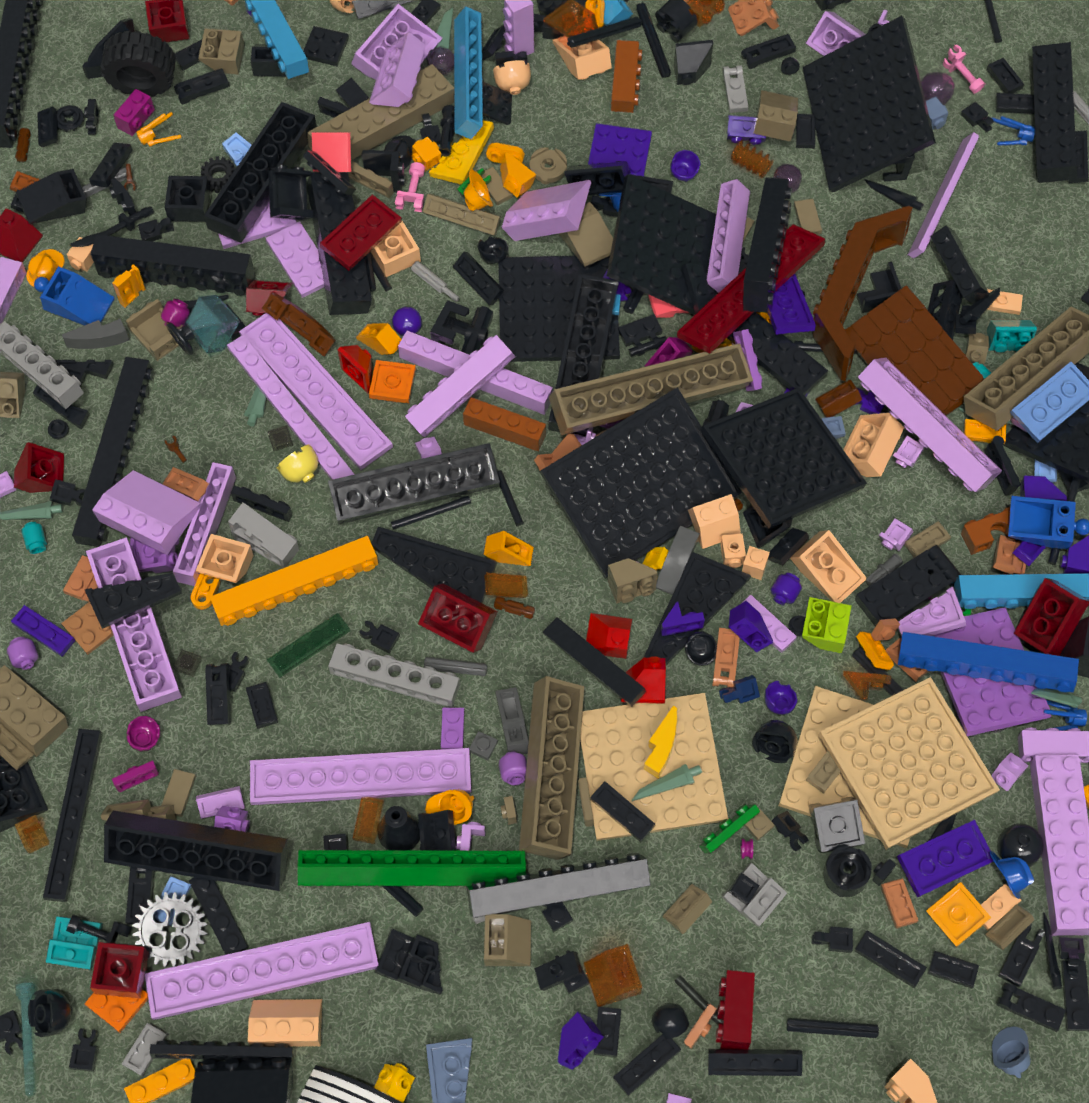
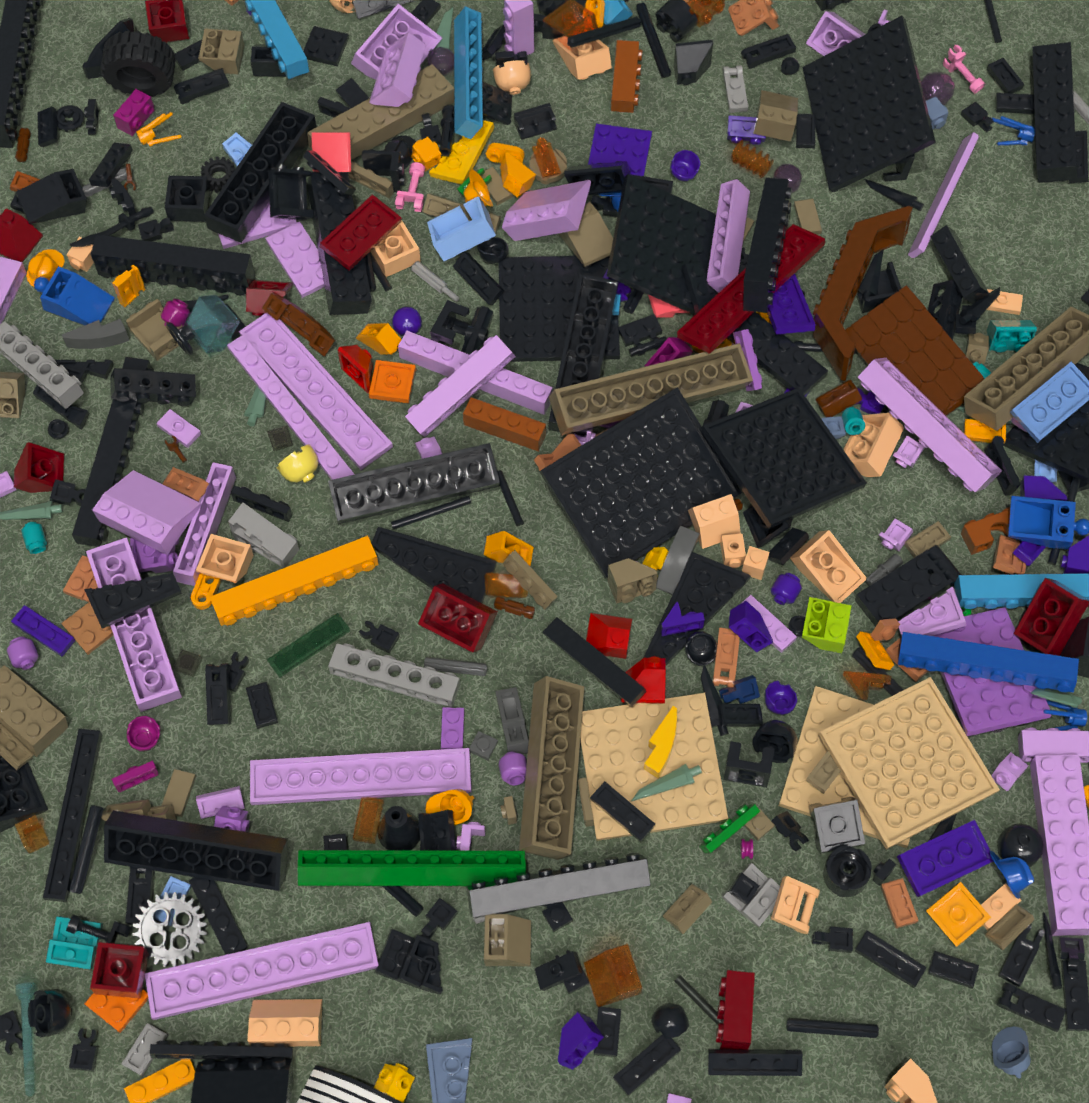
(86, 849): none -> black axle
(152, 386): none -> black brick
(178, 427): none -> lavender plate
(439, 916): none -> black plate
(454, 233): none -> light blue piece
(529, 580): none -> dark tan plate
(535, 121): none -> black hinge
(545, 158): none -> clear orange hinge
(701, 1027): nougat plate -> none
(713, 700): none -> black bar
(740, 715): none -> black plate
(746, 771): none -> black panel
(789, 903): none -> light nougat plate
(853, 421): none -> teal brick
(871, 279): none -> black bar

